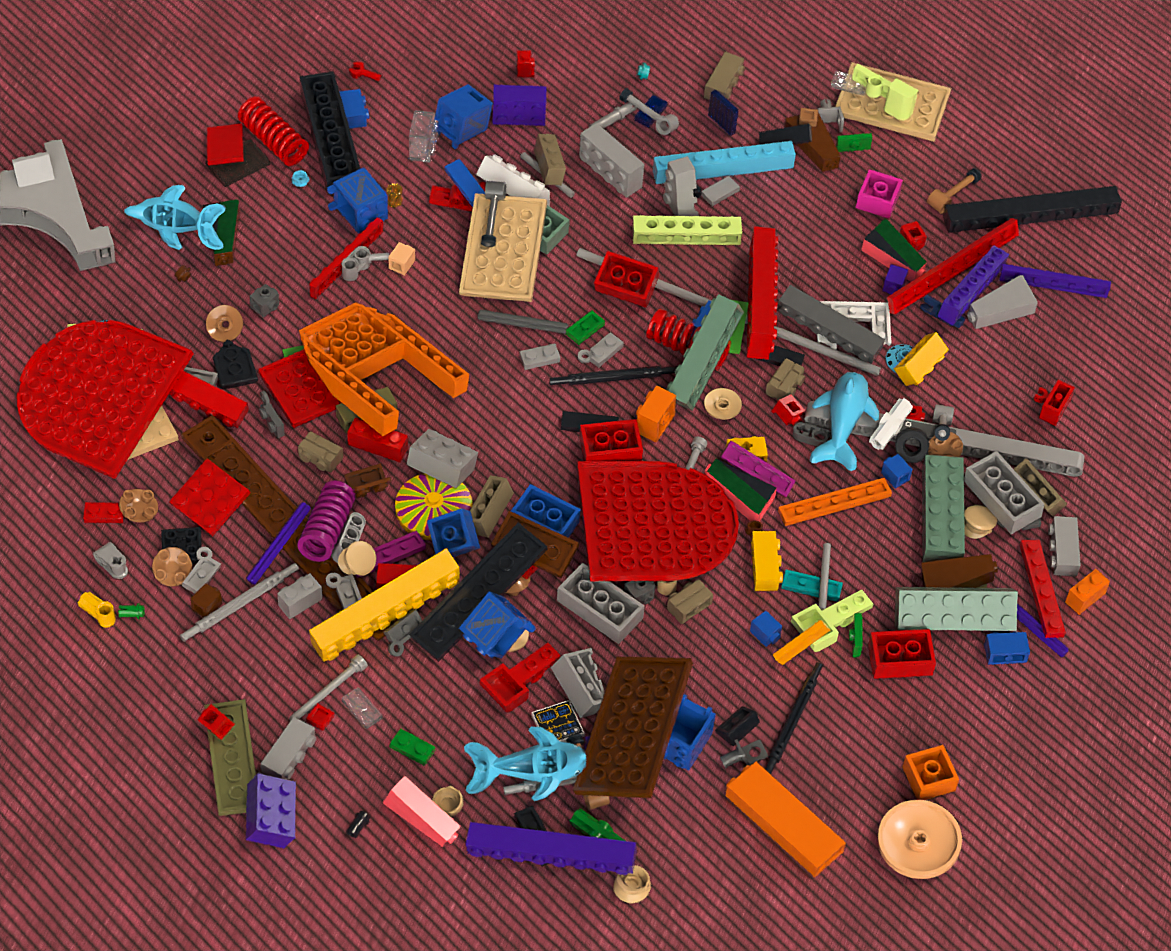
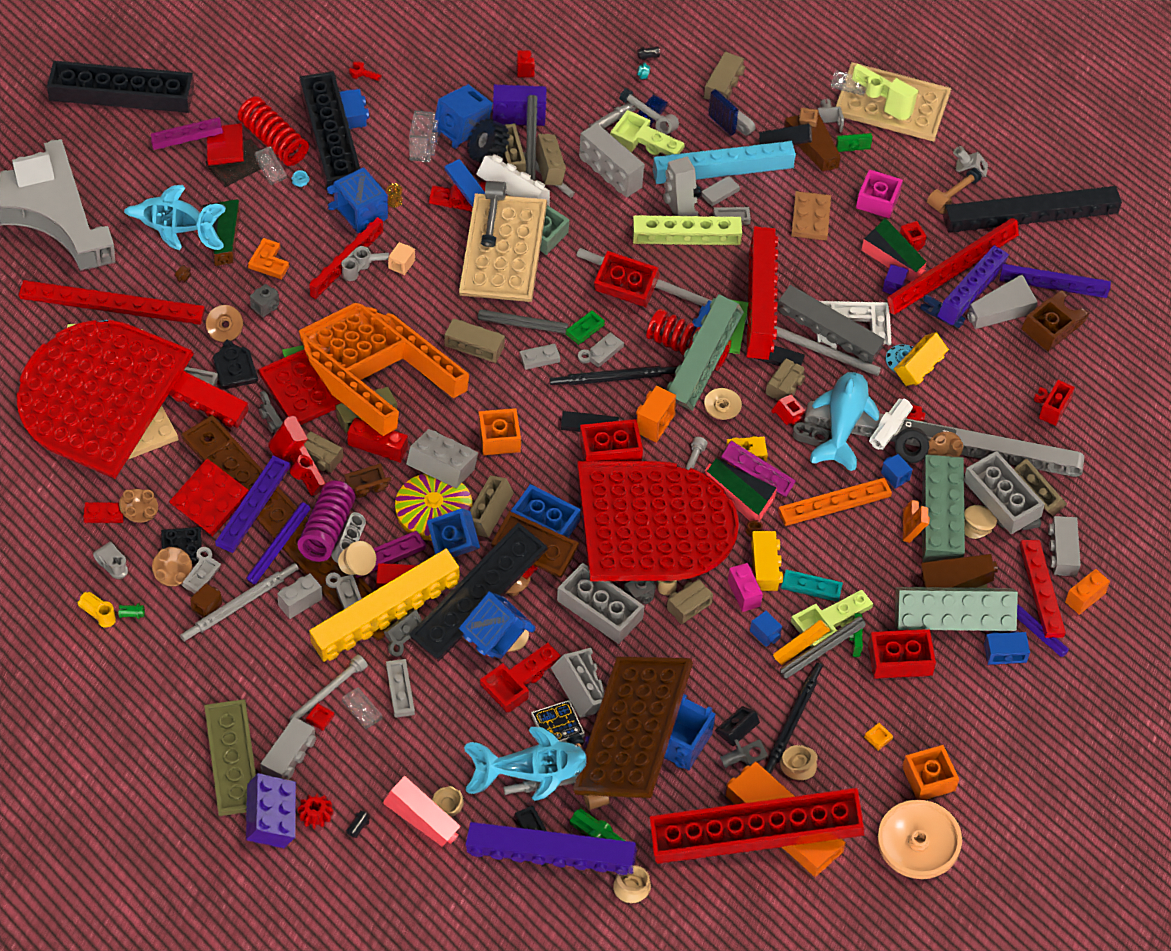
(112, 302): none -> red plate
(120, 86): none -> black brick
(186, 133): none -> magenta plate
(215, 721): red brick -> none
(252, 504): none -> dark purple plate
(265, 260): none -> orange plate
(270, 165): none -> clear plate
(289, 446): none -> red plate
(315, 810): none -> red gear
(400, 688): none -> light grey plate
(412, 747): green plate -> none
(474, 340): none -> dark tan brick
(488, 139): none -> black bush
(499, 431): none -> orange brick
(514, 153): none -> dark tan brick
(531, 136): none -> dark grey axle
(636, 129): none -> yellowish green plate
(644, 53): none -> black pin
(742, 212): none -> light grey tile
(745, 124): none -> light grey beam
(745, 587): none -> dark pink brick
(757, 825): none -> red brick
(799, 762): none -> tan piece
(811, 215): none -> medium nougat plate
(822, 647): none -> dark grey axle
(824, 576): light grey bar -> none
(878, 736): none -> light orange tile
(914, 520): none -> orange plate
(943, 416): light grey piece -> none
(969, 161): none -> light grey bracket
(1053, 321): none -> reddish brown brick

